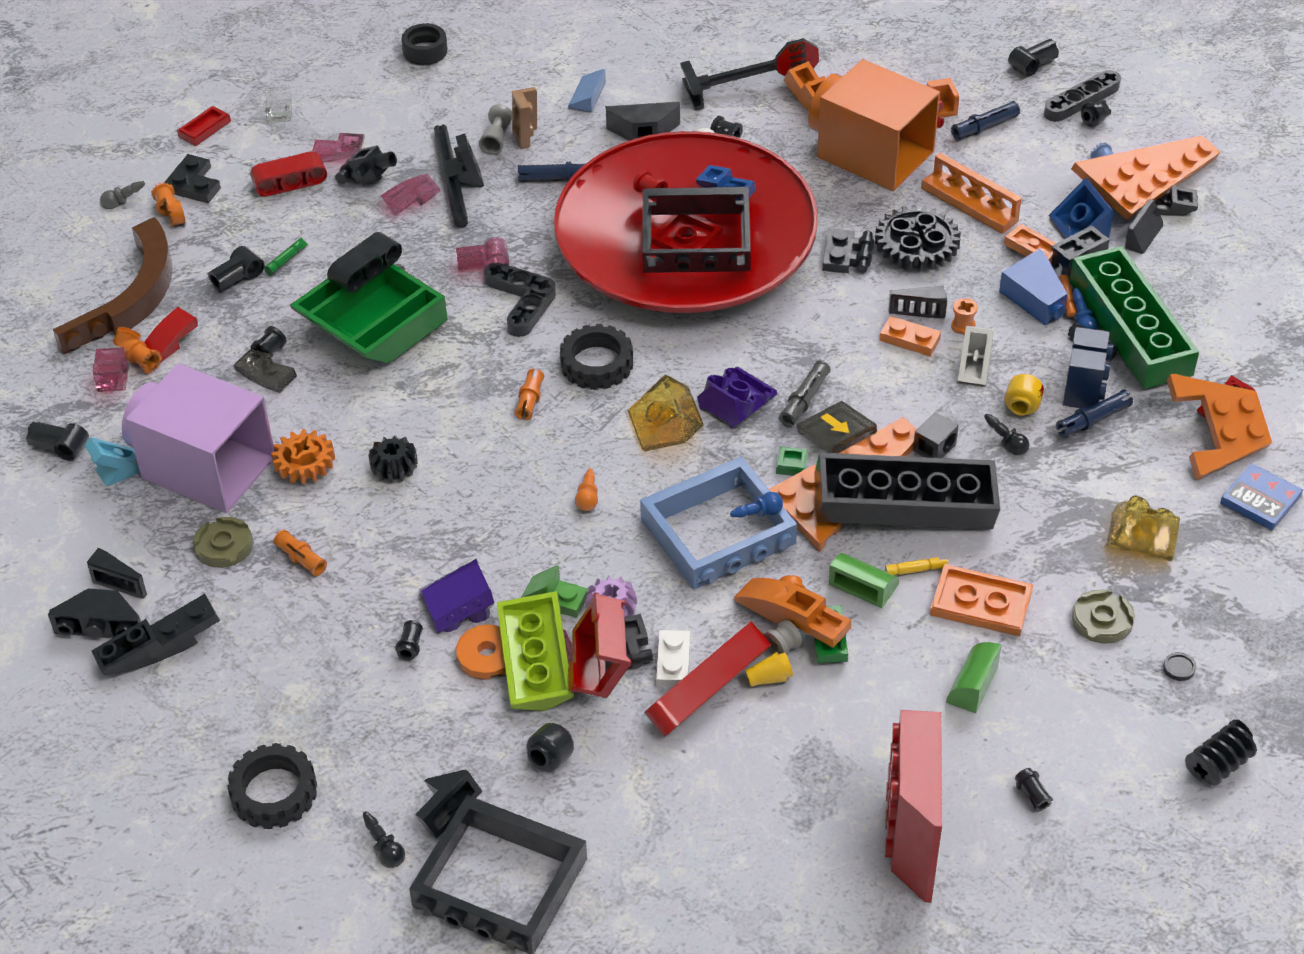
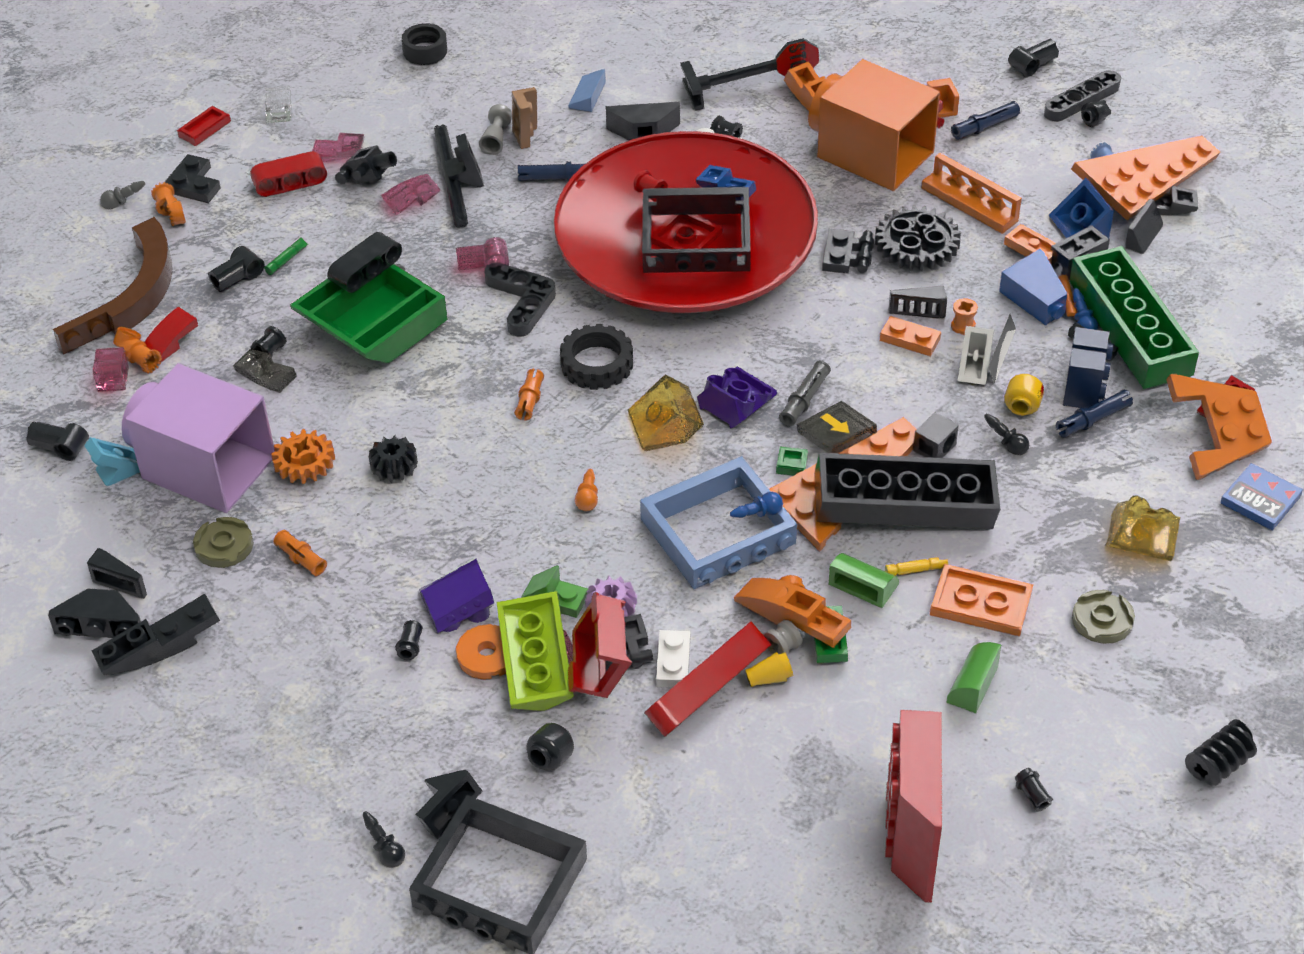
(281, 811): black tyre -> none
(1002, 348): none -> dark grey sticker
(1179, 666): piece -> none

